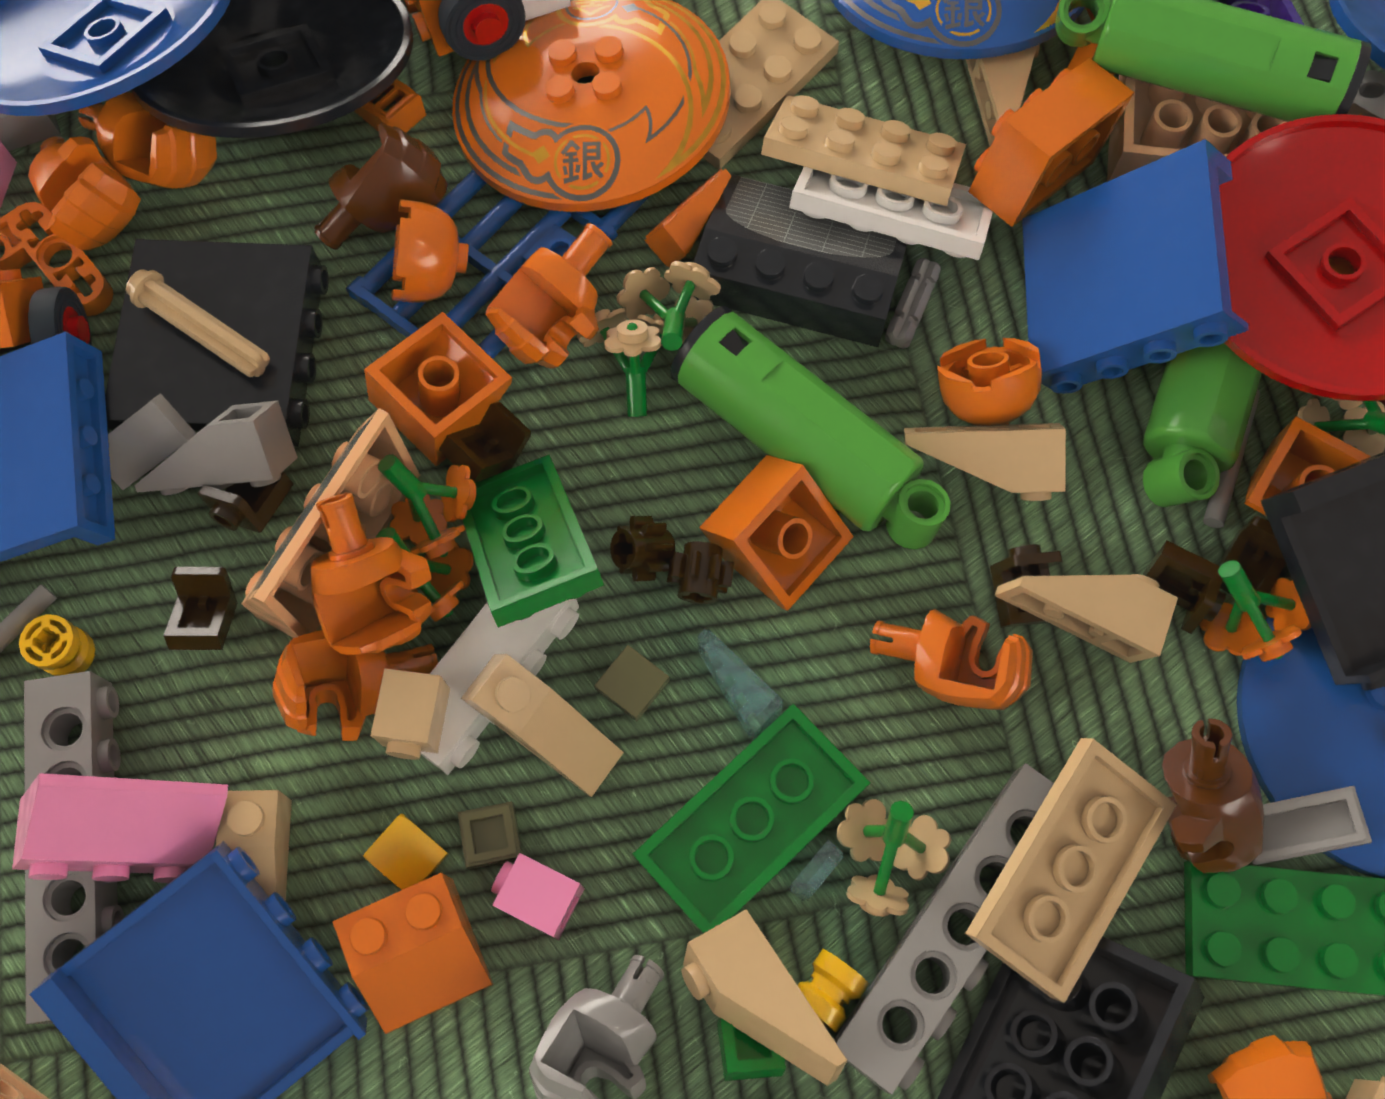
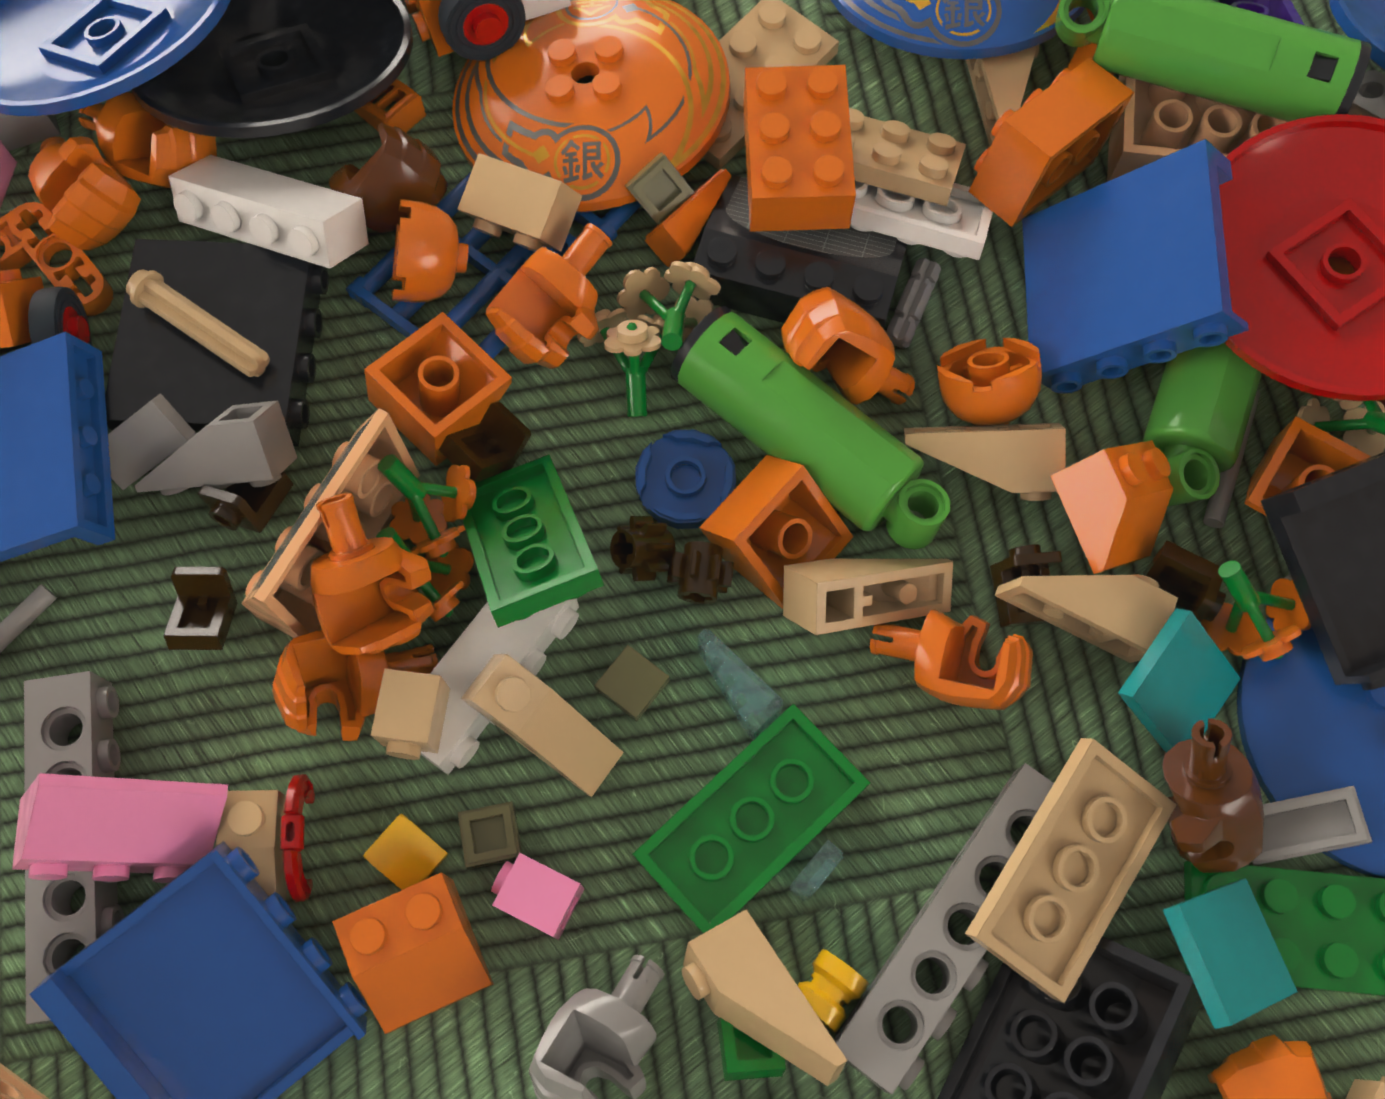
(68, 654): yellow wheel -> none
(270, 210): none -> white brick
(292, 836): none -> red piece
(519, 203): none -> tan brick
(659, 188): none -> olive tile
(684, 478): none -> blue tile
(798, 148): none -> orange brick
(849, 342): none -> orange piece
(864, 592): none -> tan slope
(894, 843): tan plant -> none
(1116, 502): none -> orange slope
(1179, 681): none -> teal tile
(1230, 953): none -> teal tile
(1257, 554): dark brown bracket -> none

